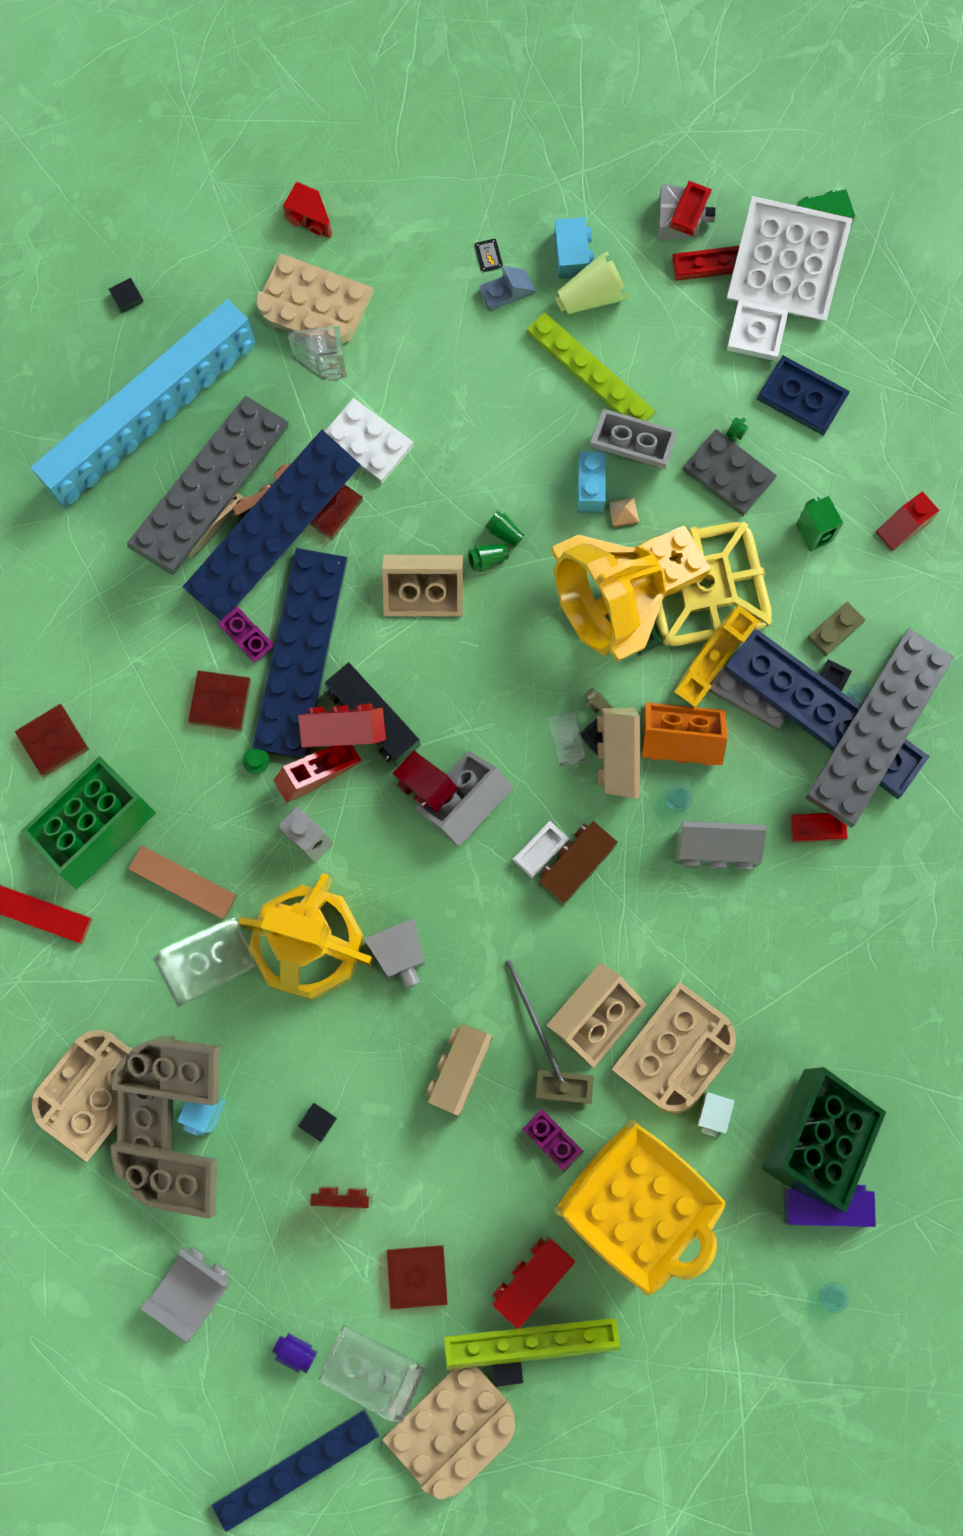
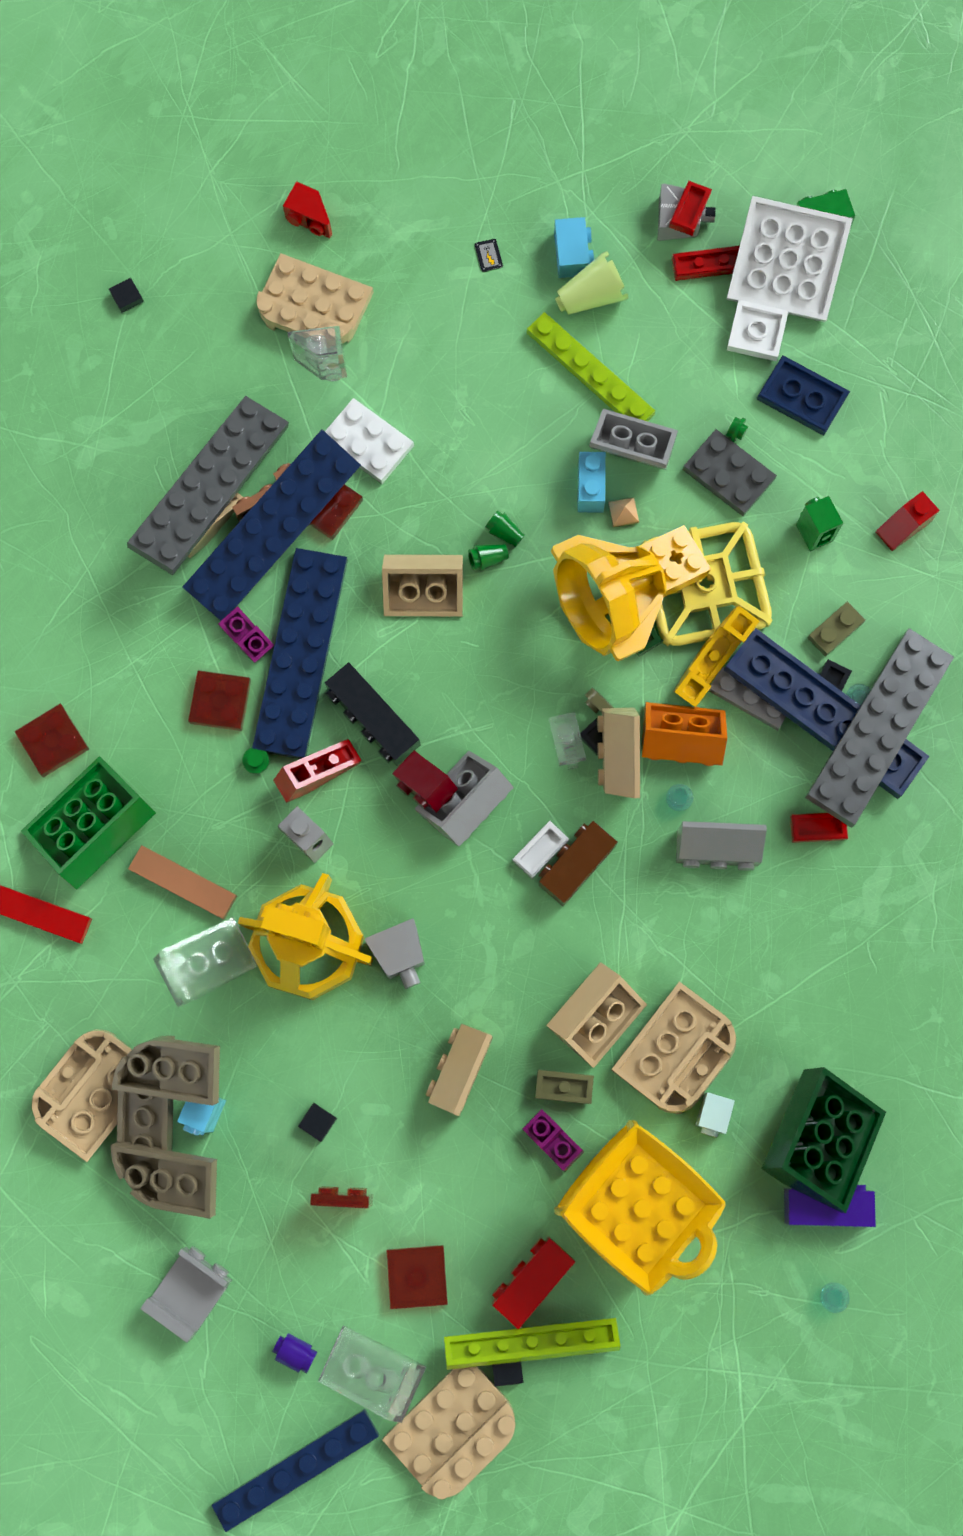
(145, 404): medium azure brick -> none
(342, 726): red brick -> none
(506, 289): sand blue slope -> none
(535, 1022): dark grey piece -> none

